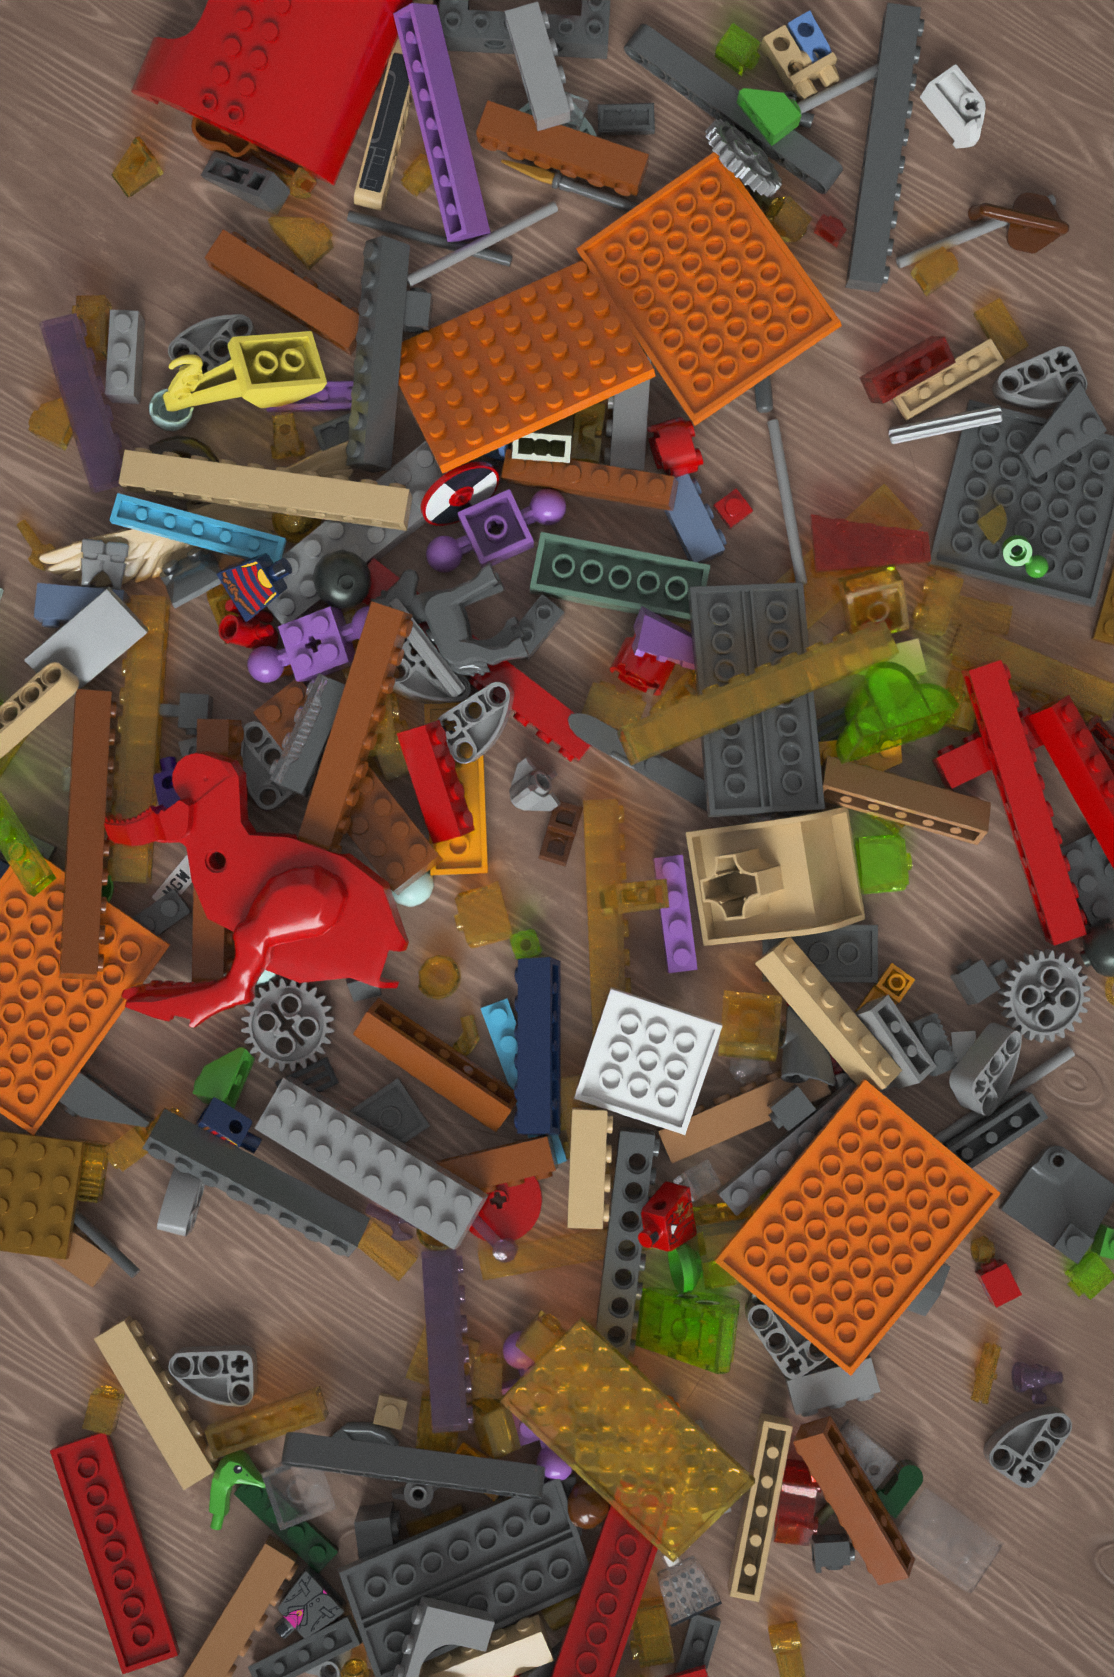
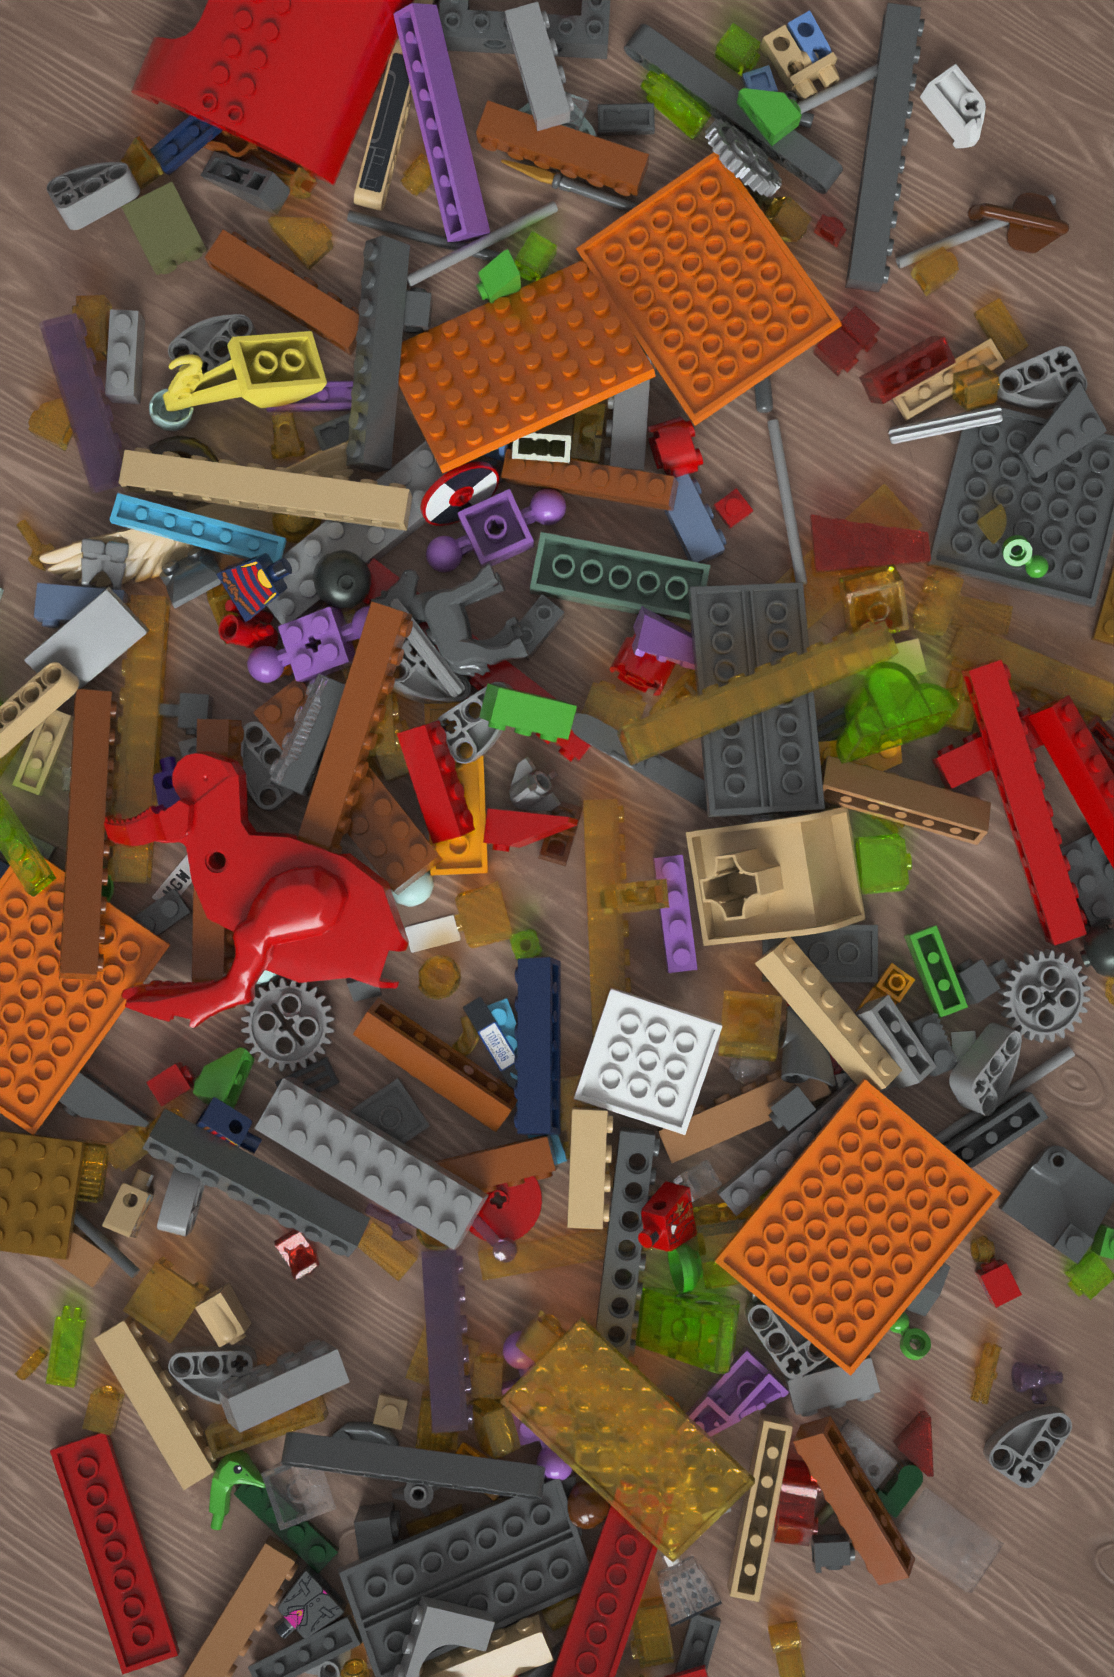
(31, 1364): none -> clear yellow tile
(42, 753): none -> tan plate
(66, 1348): none -> clear neon green hinge
(92, 192): none -> light grey beam
(123, 1217): none -> tan torso
(164, 229): none -> olive brick
(165, 1300): none -> clear yellow panel
(171, 1083): none -> red brick
(183, 143): none -> dark blue hinge
(224, 1315): none -> tan torso
(282, 1385): none -> light grey brick
(298, 1253): none -> clear red bracket
(432, 933): none -> white sticker
(492, 1038): none -> sticker
(499, 278): none -> bright green slope
(519, 829): none -> red slope
(527, 713): none -> bright green brick
(535, 257): none -> clear neon green brick
(675, 104): none -> clear neon green hinge
(737, 1394): none -> medium lavender wedge
(760, 79): none -> light blue tile
(843, 345): none -> clear red brick
(912, 1335): none -> bright green plate
(916, 1442): none -> clear red slope
(935, 971): none -> bright green brick
(975, 387): none -> clear yellow brick

